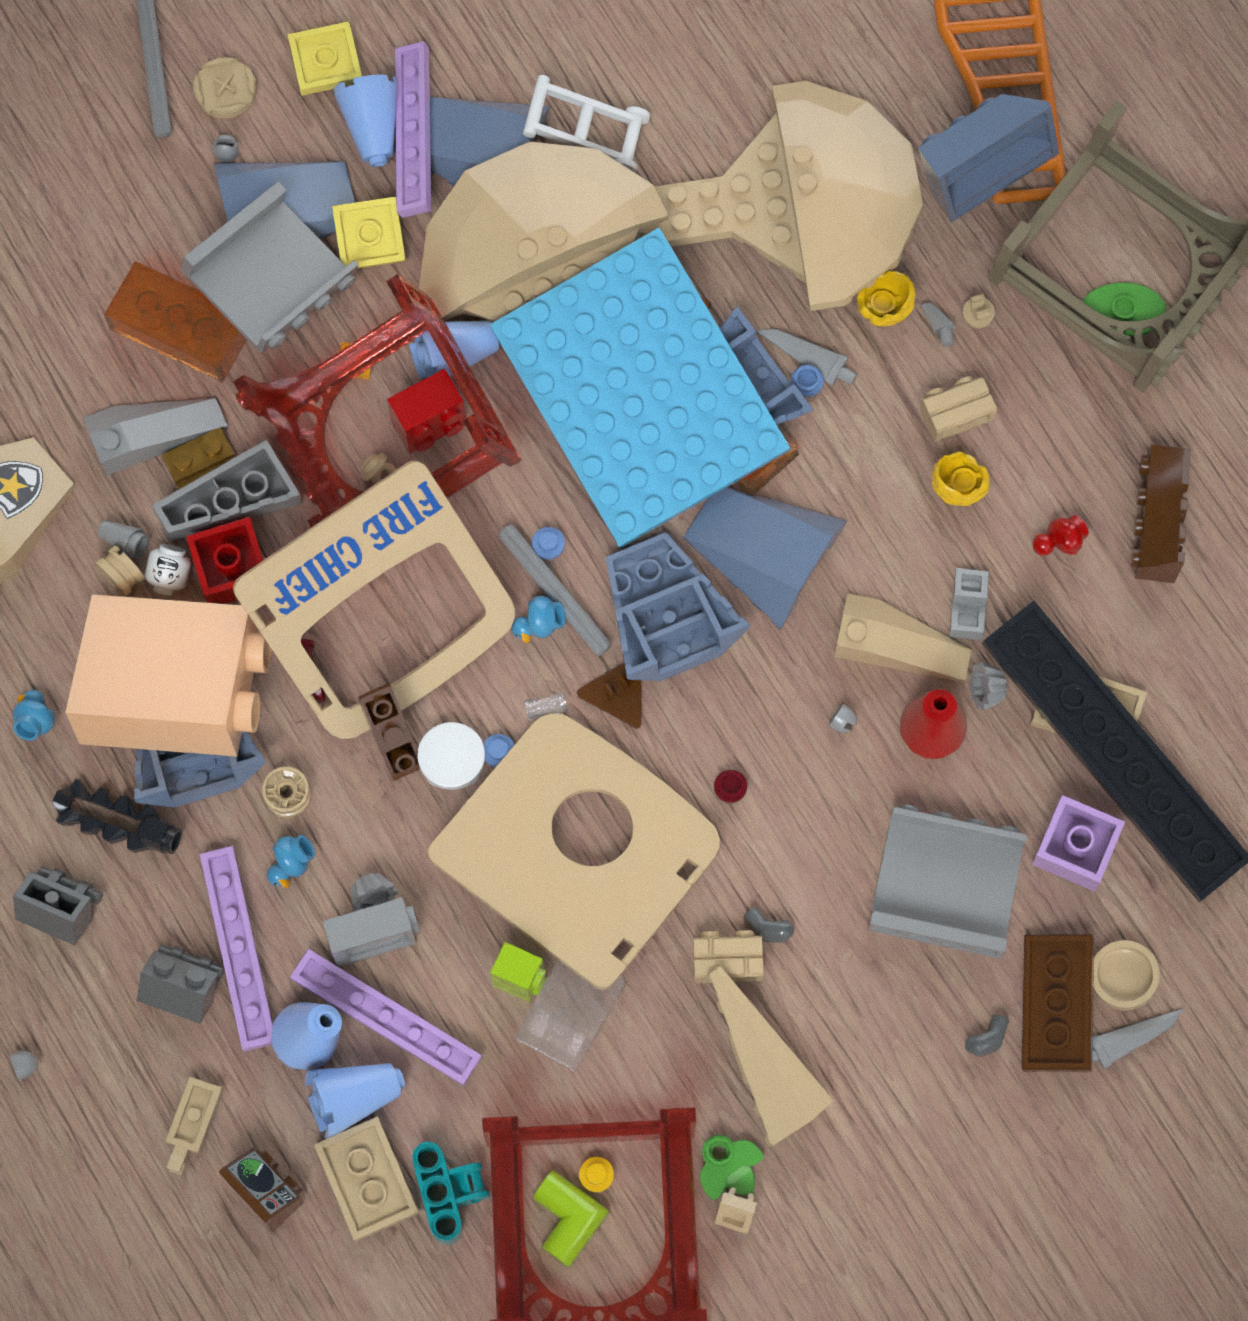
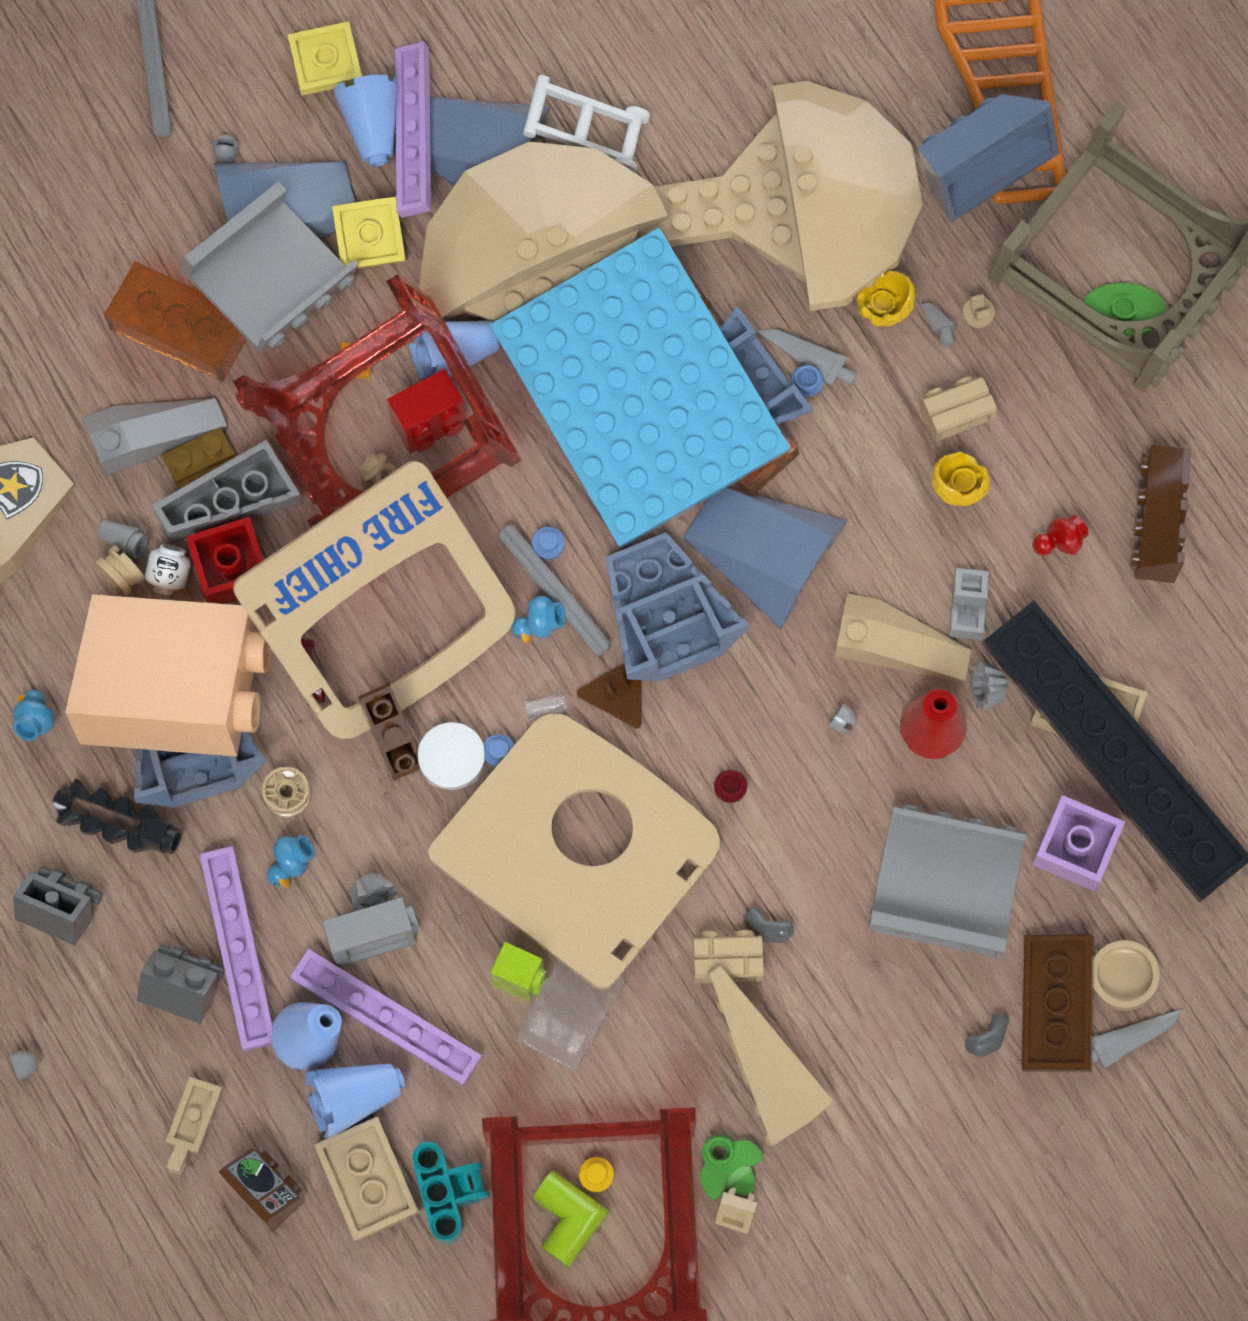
(224, 87): tan tile -> none

